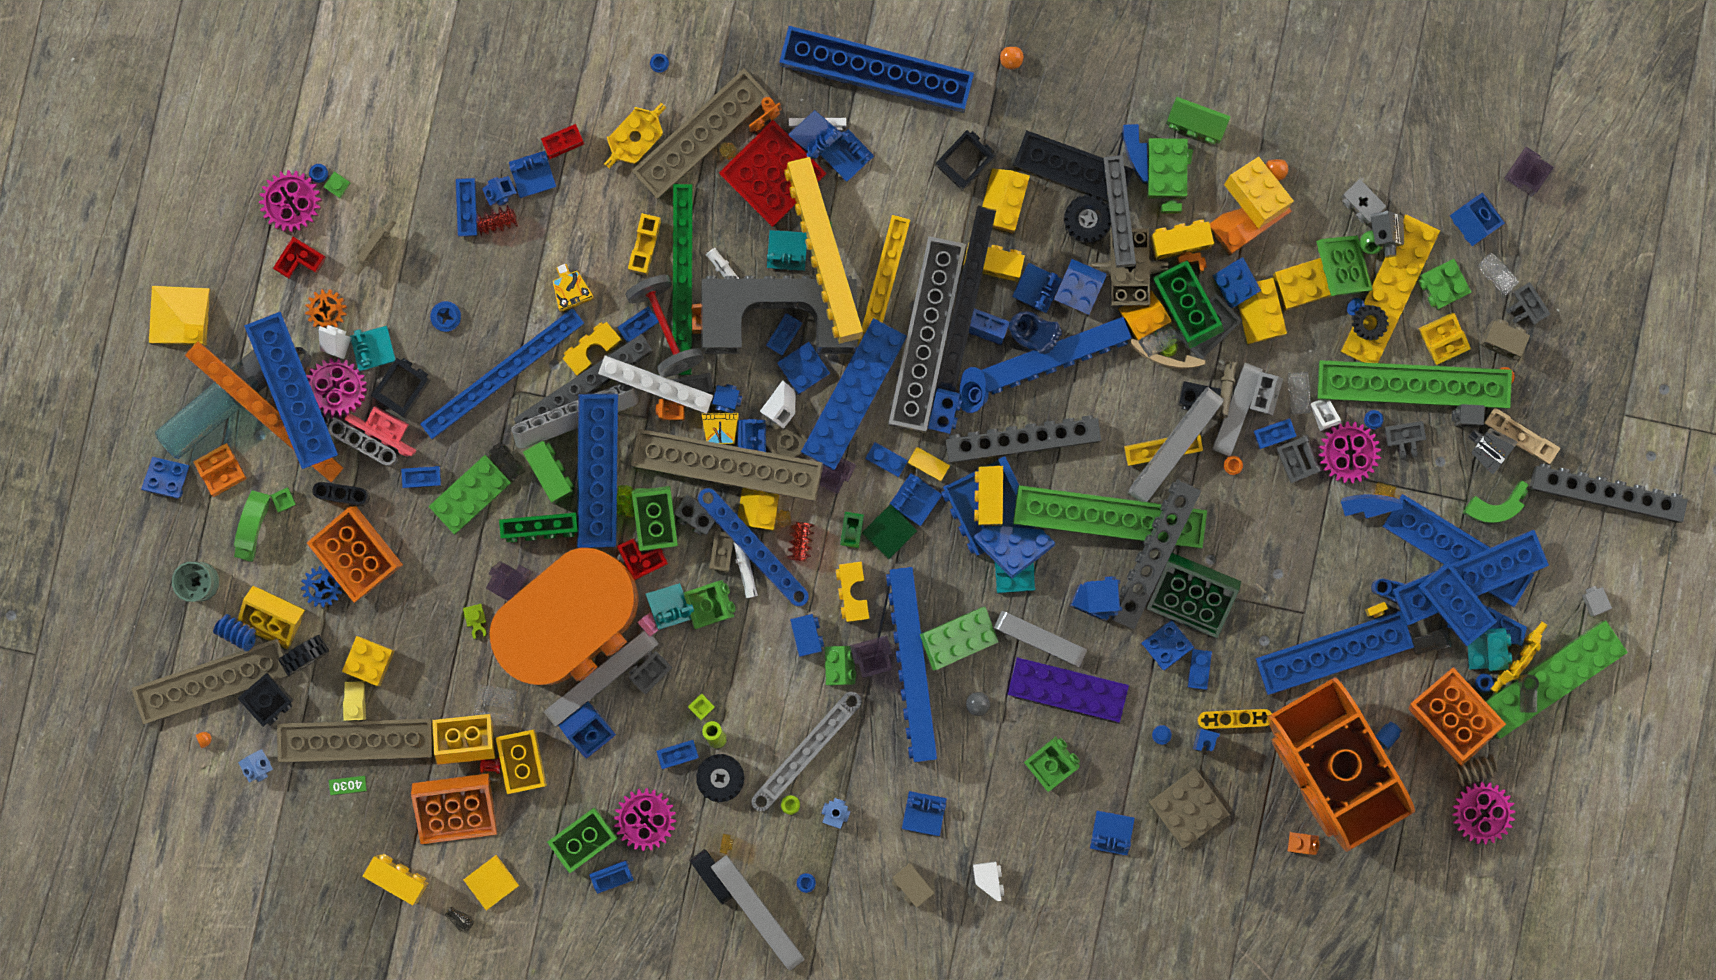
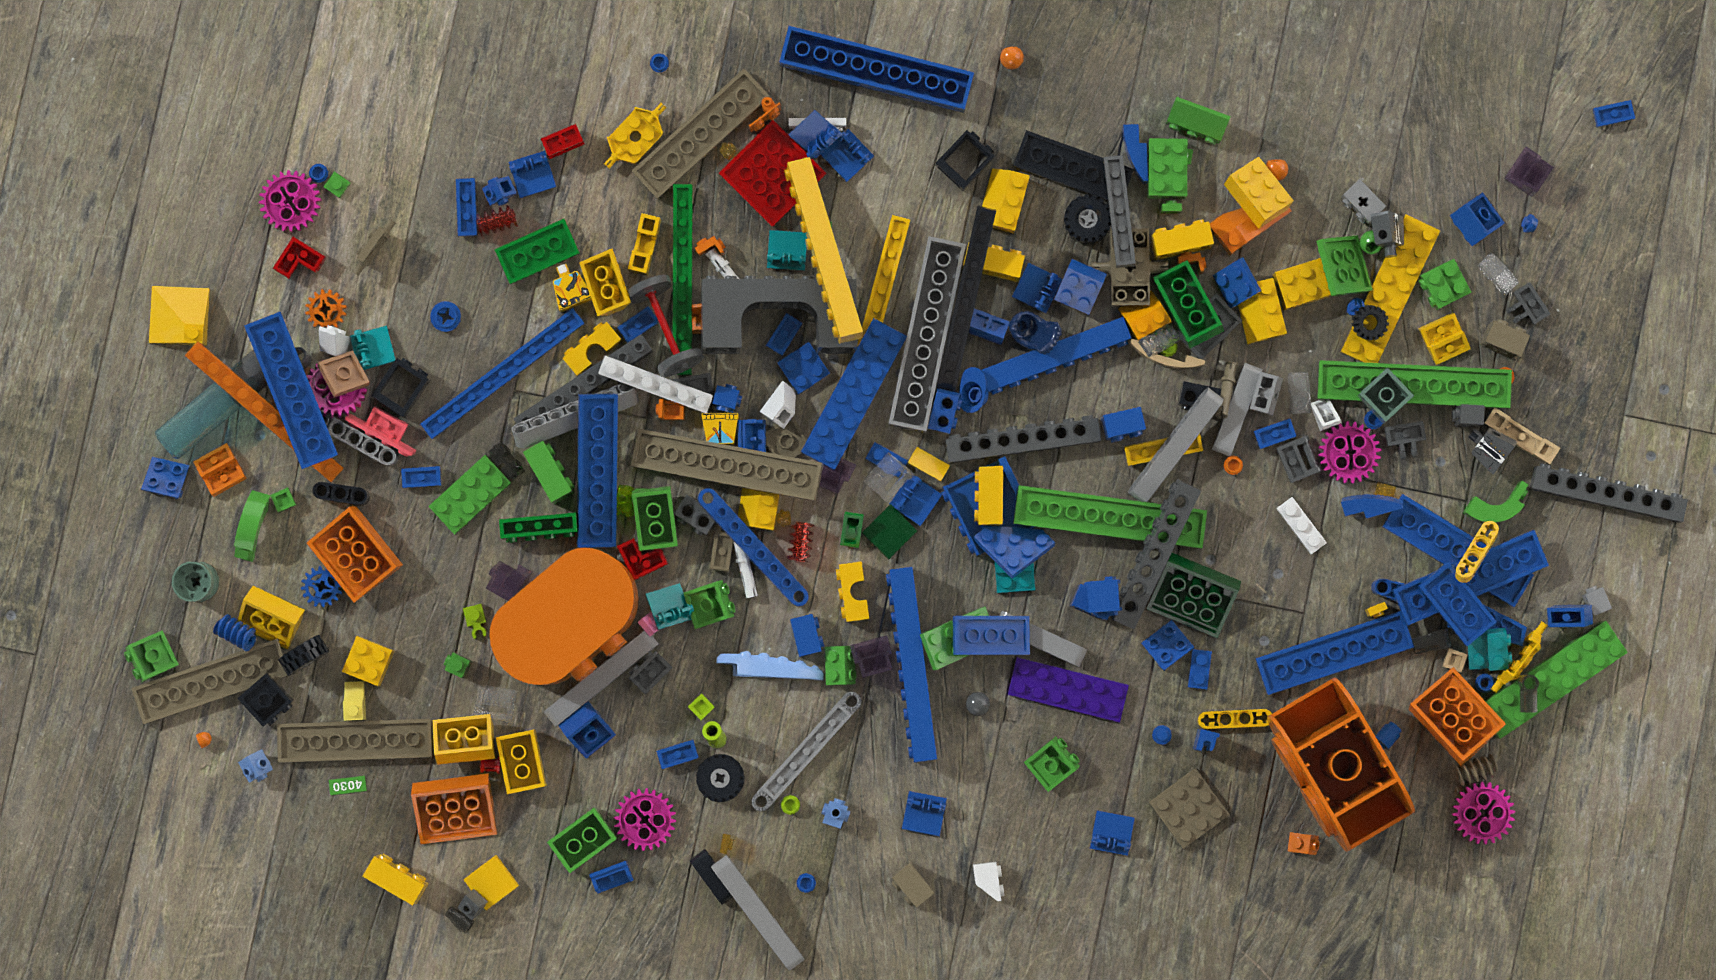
(150, 656): none -> bright green plate
(343, 373): none -> medium nougat plate
(457, 665): none -> bright green brick
(472, 904): none -> dark grey plate
(537, 251): none -> green plate
(605, 283): none -> yellow slope
(705, 245): none -> orange bracket
(769, 667): none -> light blue animal
(883, 473): none -> clear plate
(991, 635): none -> blue plate
(1122, 424): none -> blue brick
(1301, 525): none -> white plate
(1385, 395): none -> sand green brick
(1454, 659): none -> tan plate
(1474, 550): none -> yellow beam
(1529, 223): none -> blue plate
(1570, 615): none -> blue brick
(1613, 113): none -> blue plate

